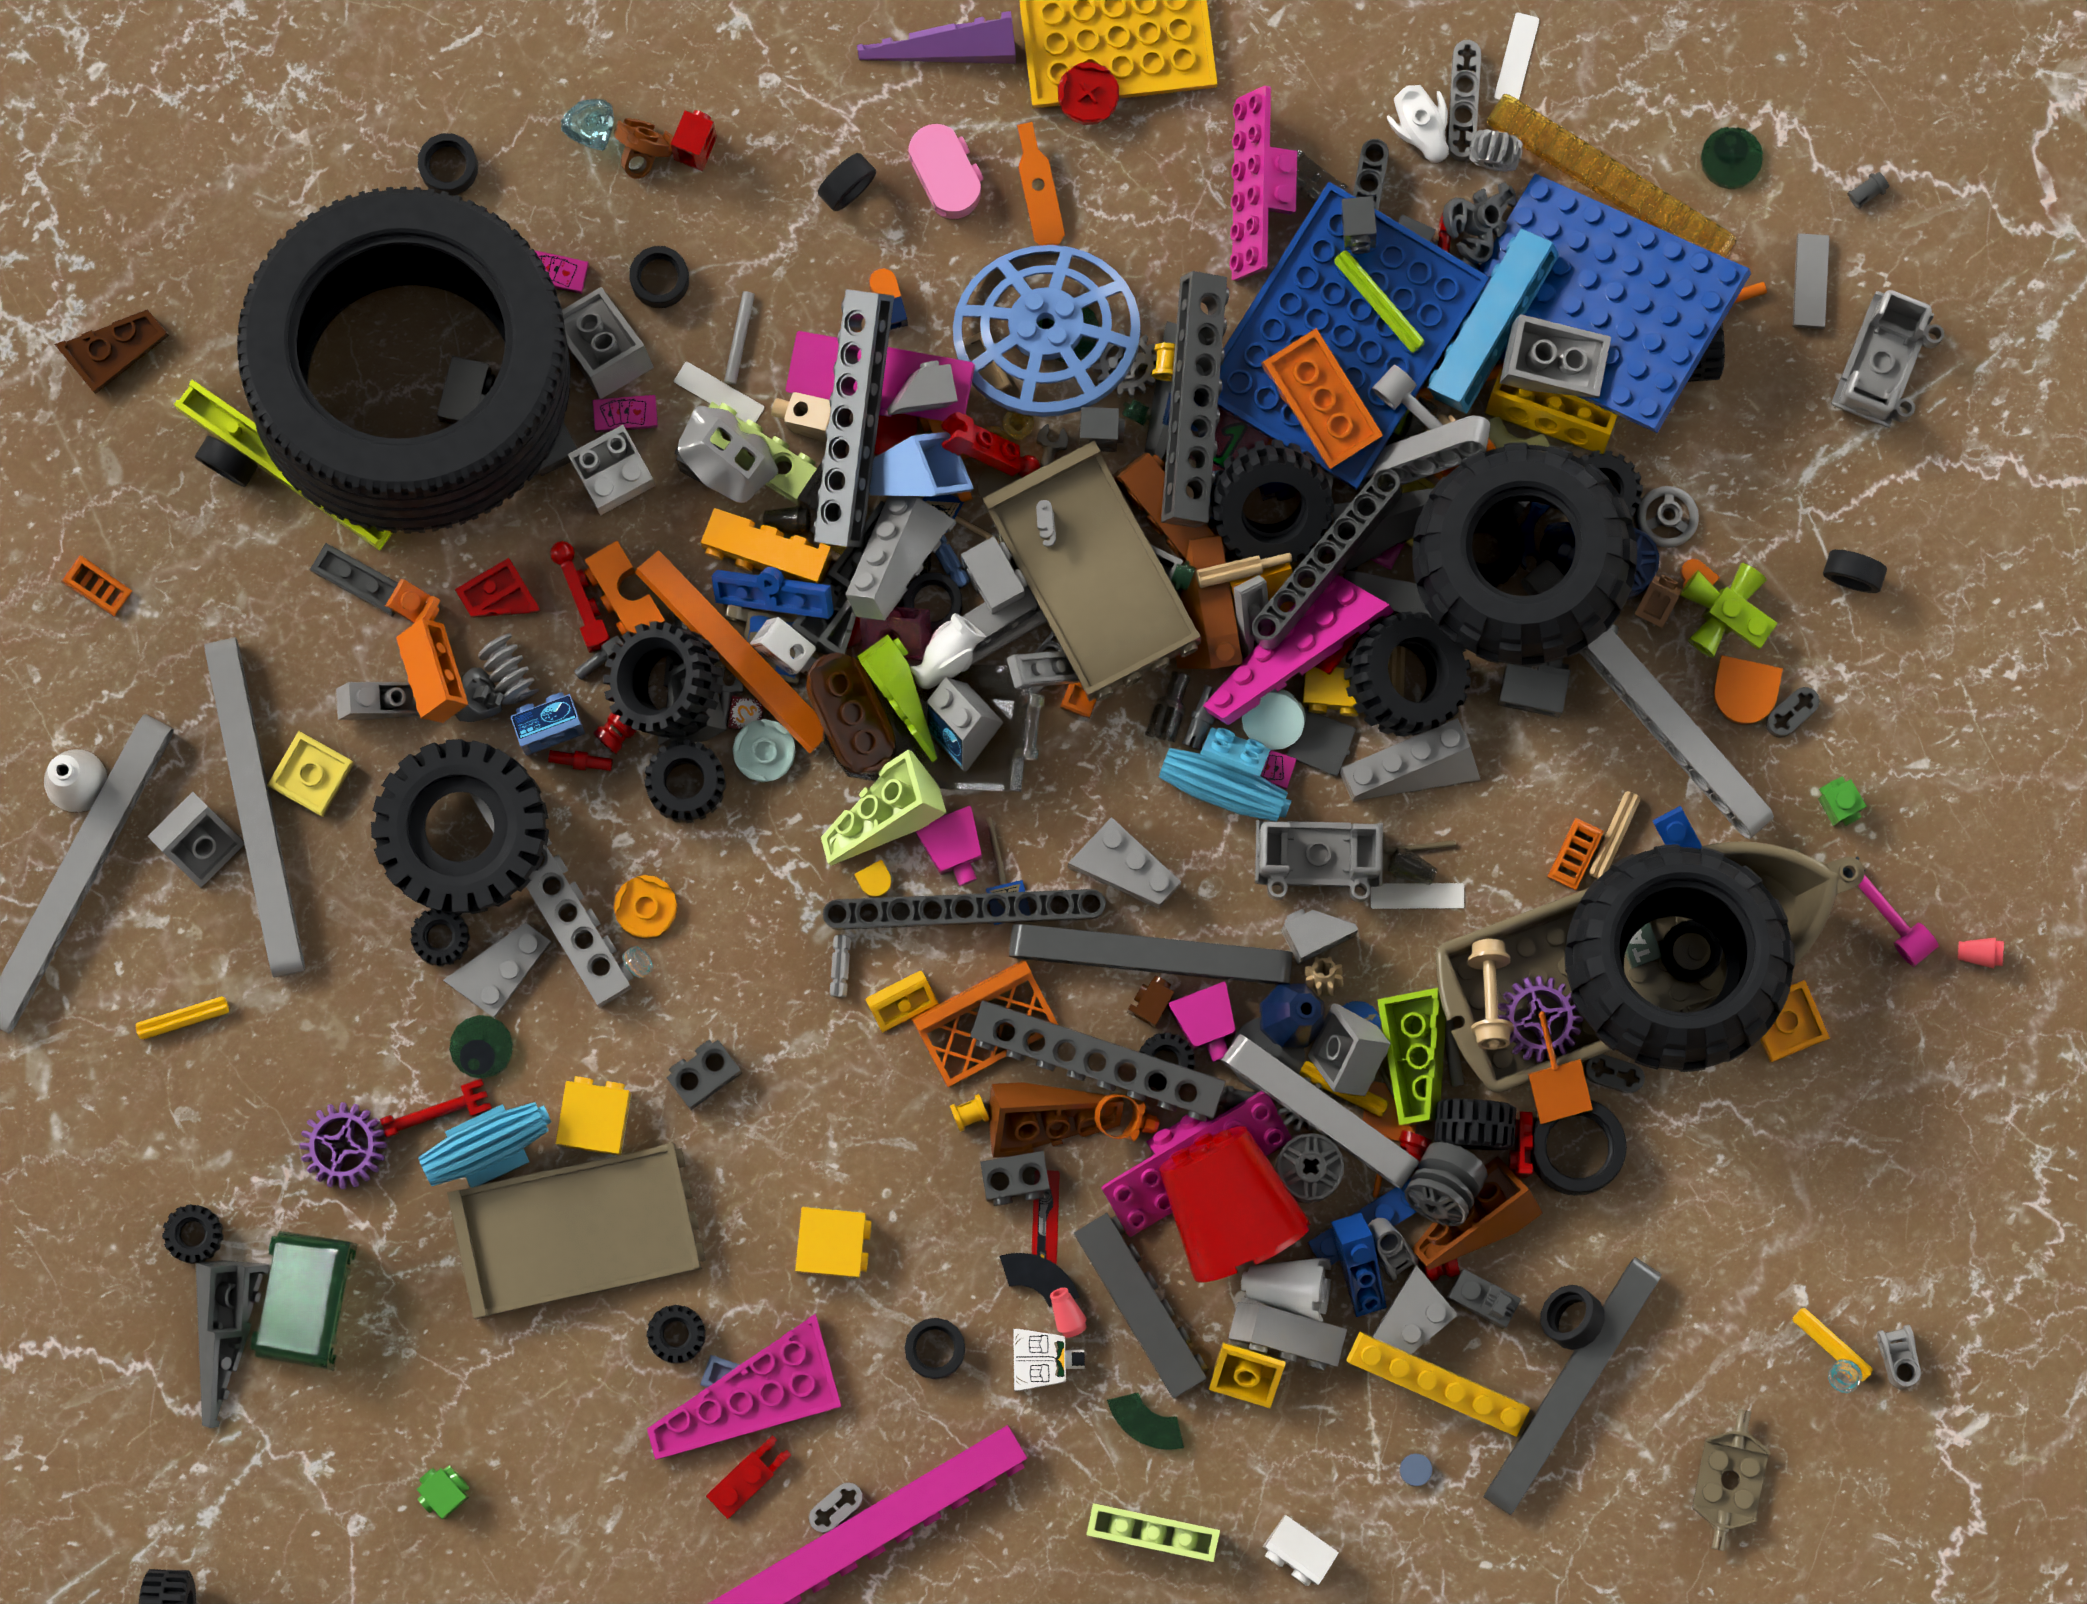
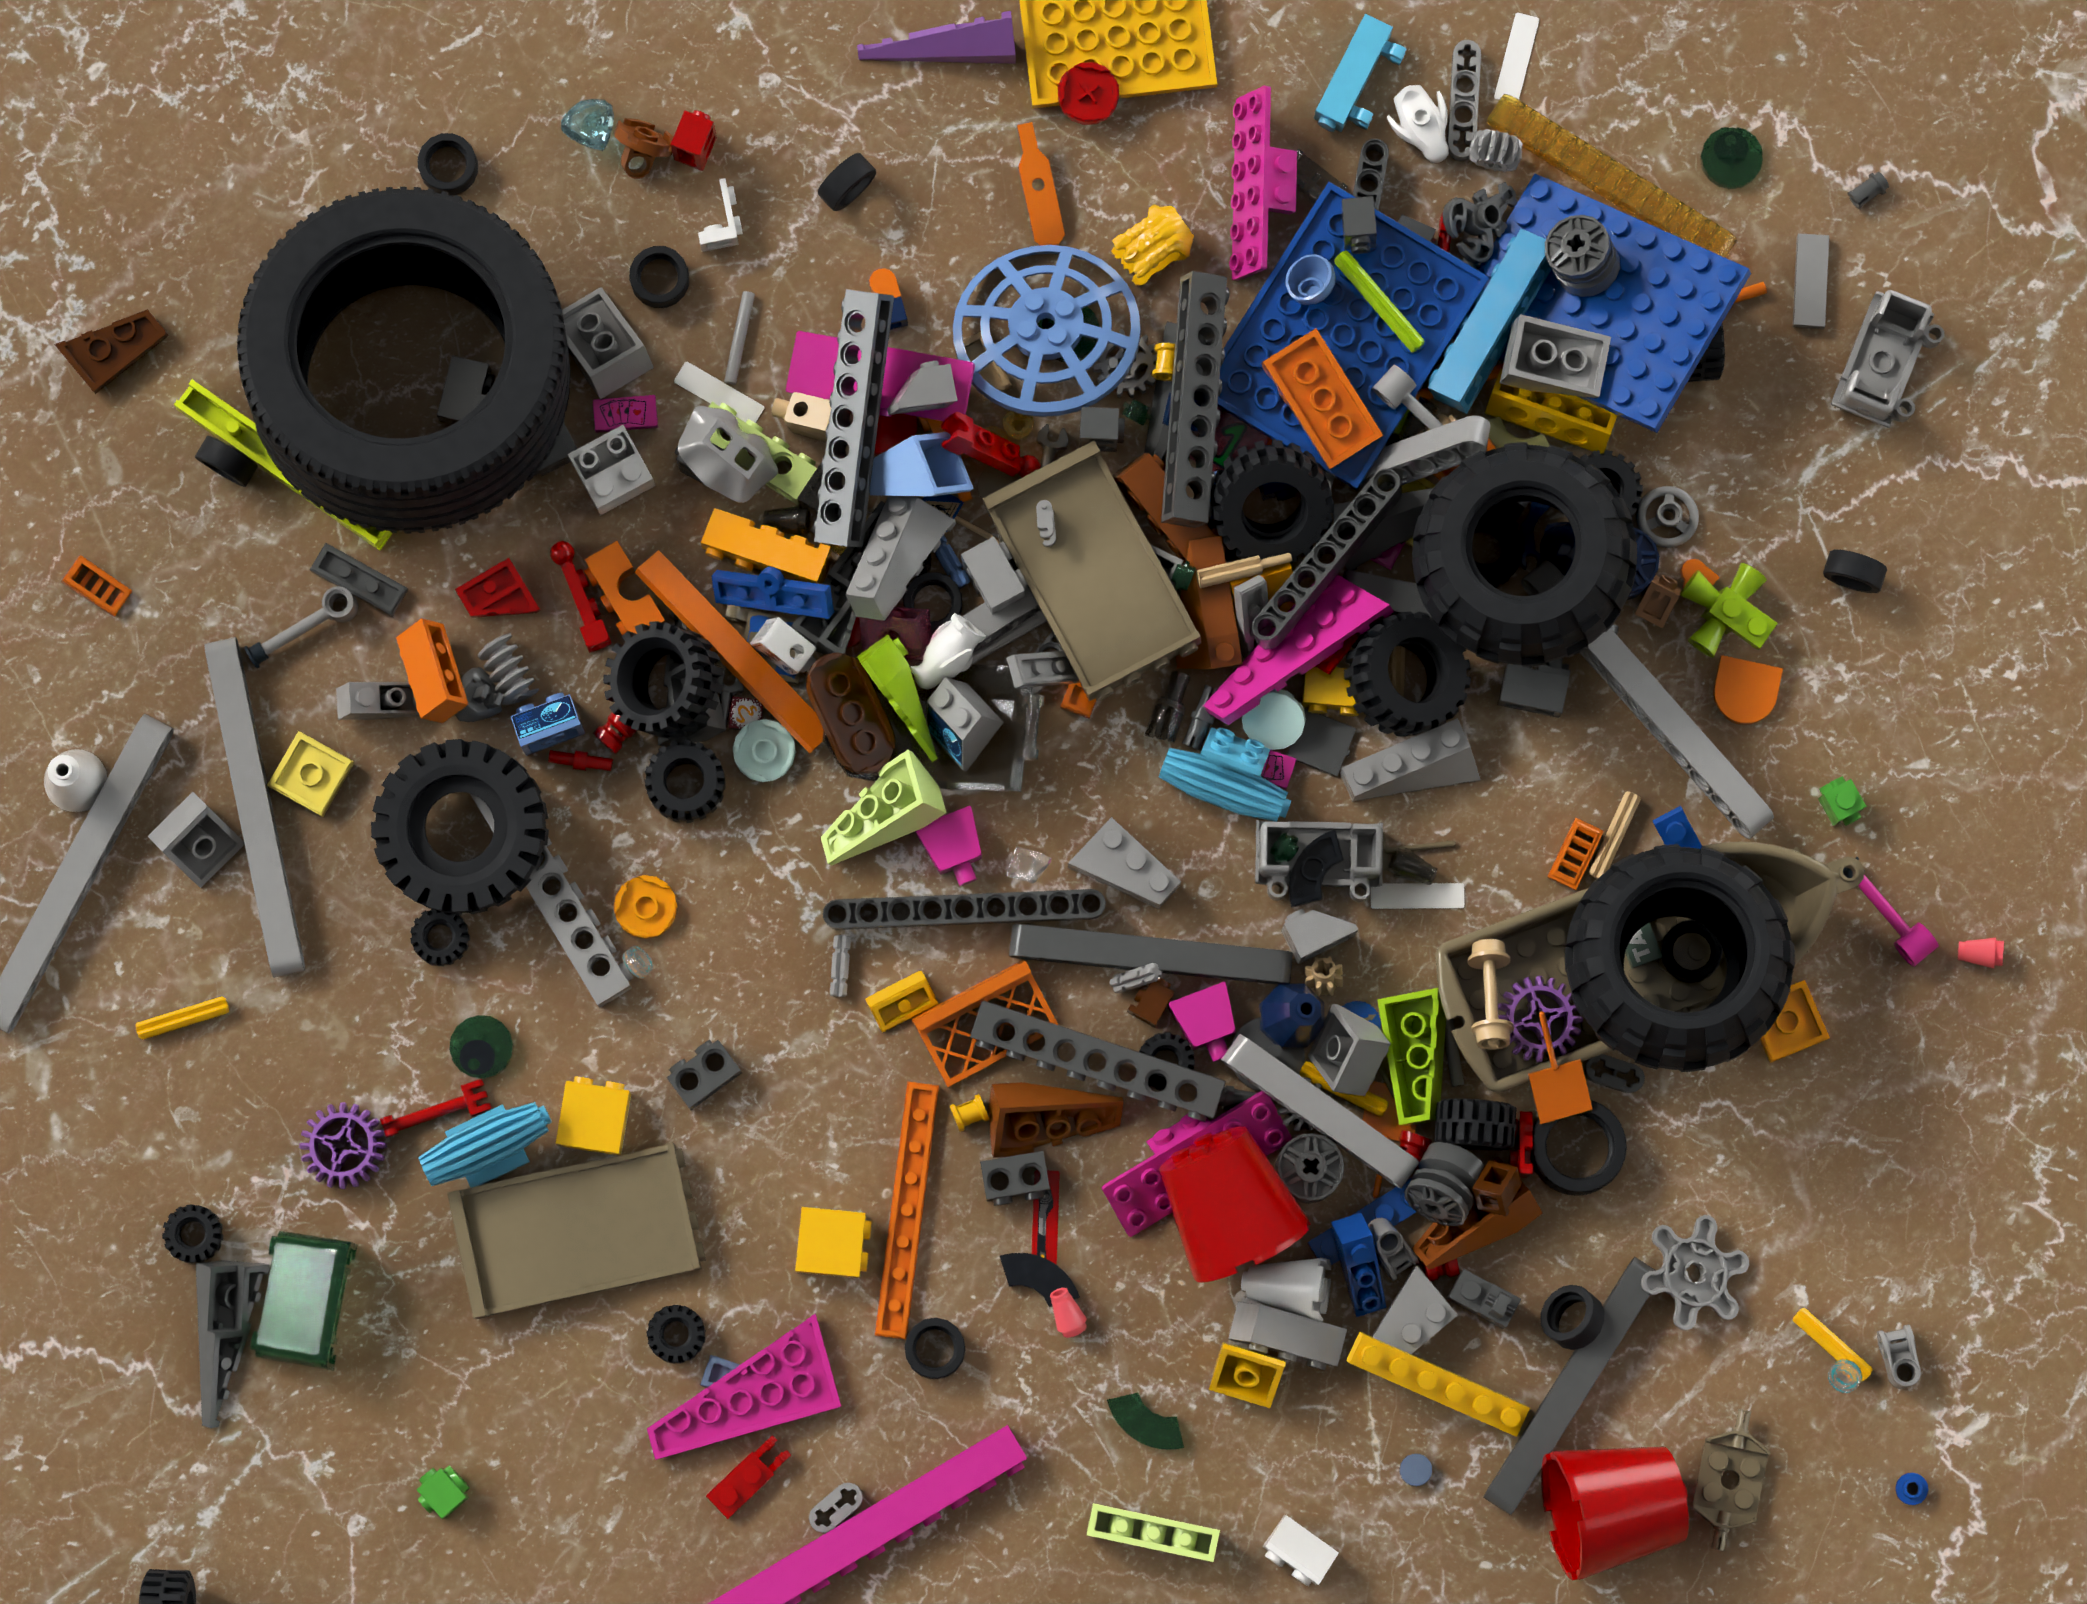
(260, 652): none -> light grey piece
(413, 602): orange bracket -> none
(500, 969): light grey wing -> none
(565, 272): dark pink tile -> none
(599, 658): dark grey bar -> none
(717, 236): none -> white bracket
(874, 879): yellow tile -> none
(907, 1210): none -> orange tile
(945, 170): bright pink brick -> none
(997, 907): piece -> none
(1027, 865): none -> clear slope
(1042, 1359): white torso -> none
(1135, 978): none -> light grey axle
(1140, 1120): orange piece -> none
(1140, 1305): dark grey brick -> none
(1153, 243): none -> yellow piece
(1285, 848): none -> clear green plate
(1310, 279): none -> medium blue piece
(1312, 867): none -> black tile
(1353, 73): none -> medium azure brick
(1496, 1187): none -> reddish brown brick
(1582, 255): none -> dark grey wheel
(1612, 1506): none -> red cone
(1713, 1266): none -> light grey plate
(1797, 717): dark grey beam -> none
(1901, 1488): none -> blue plate

